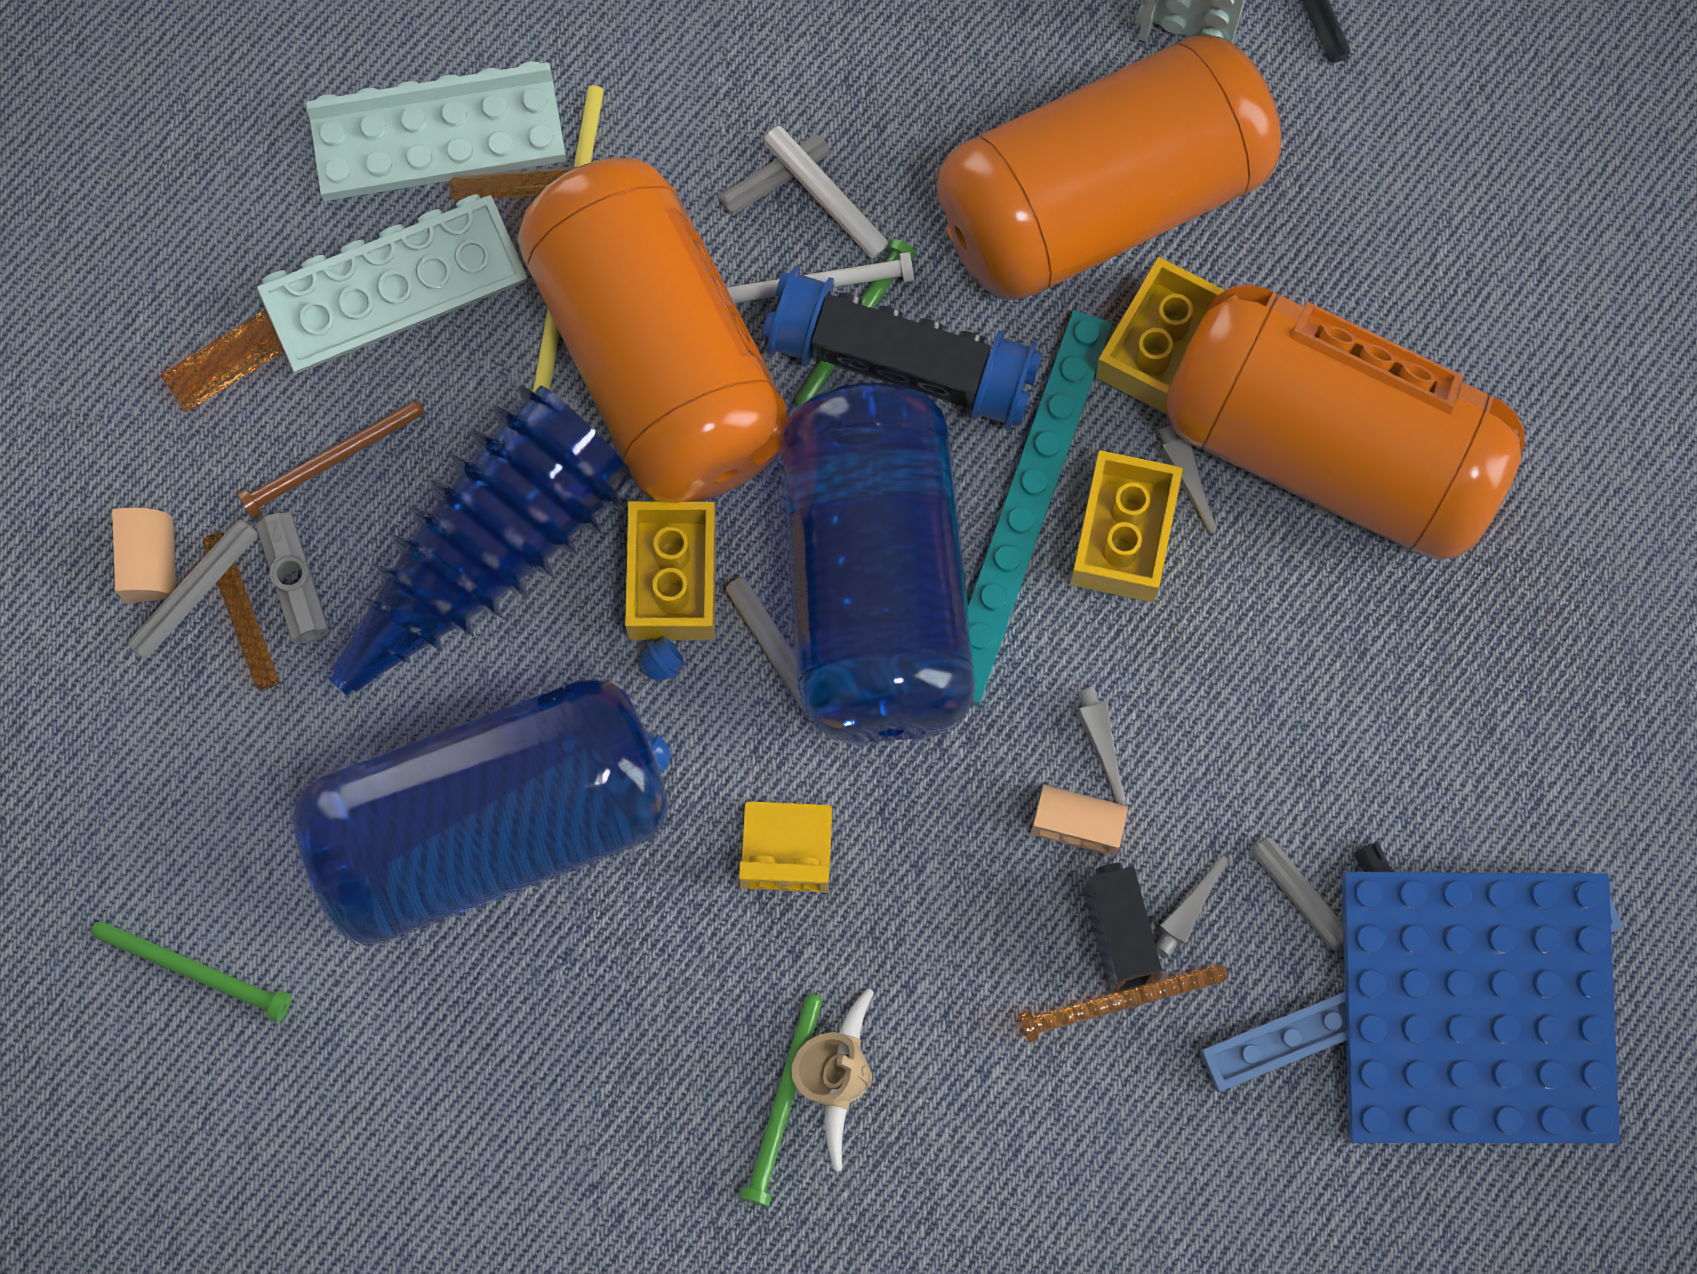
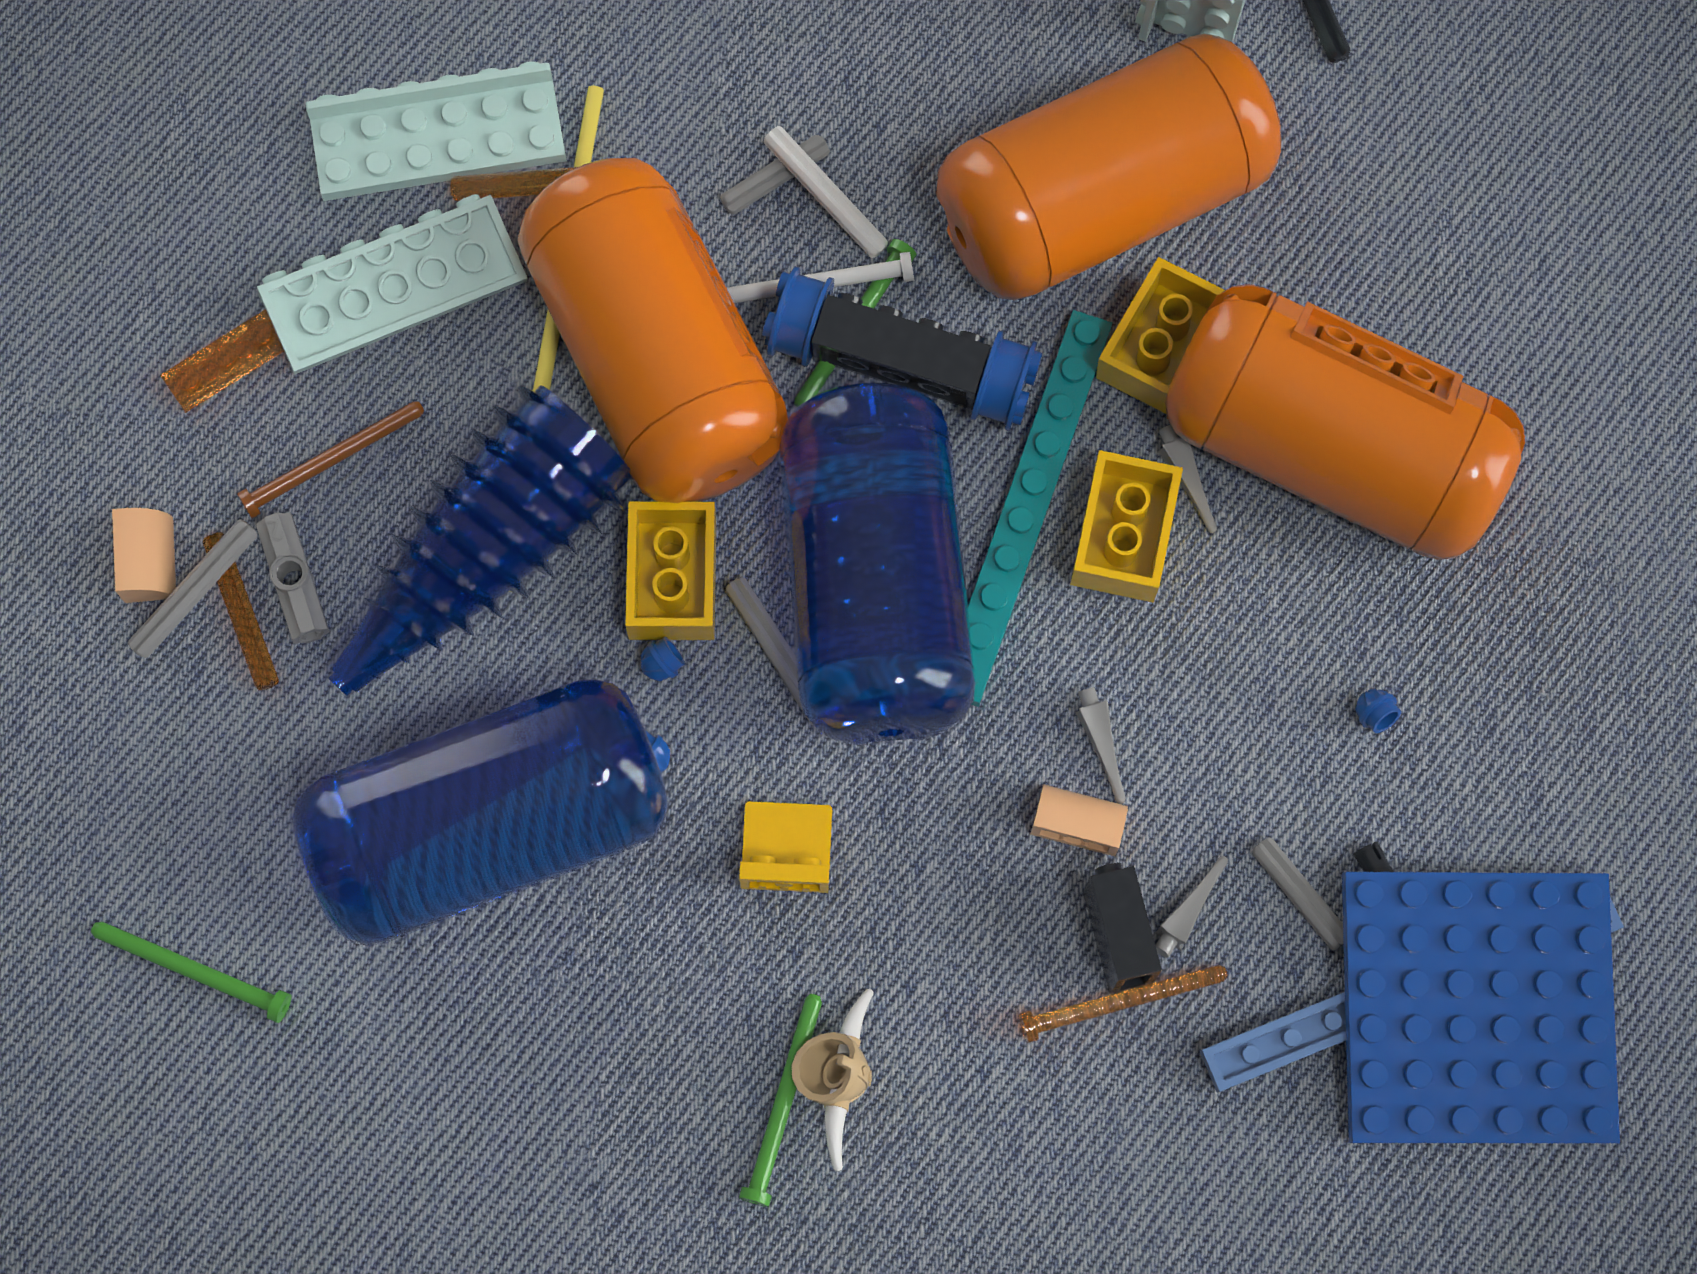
(1377, 710): none -> blue plate

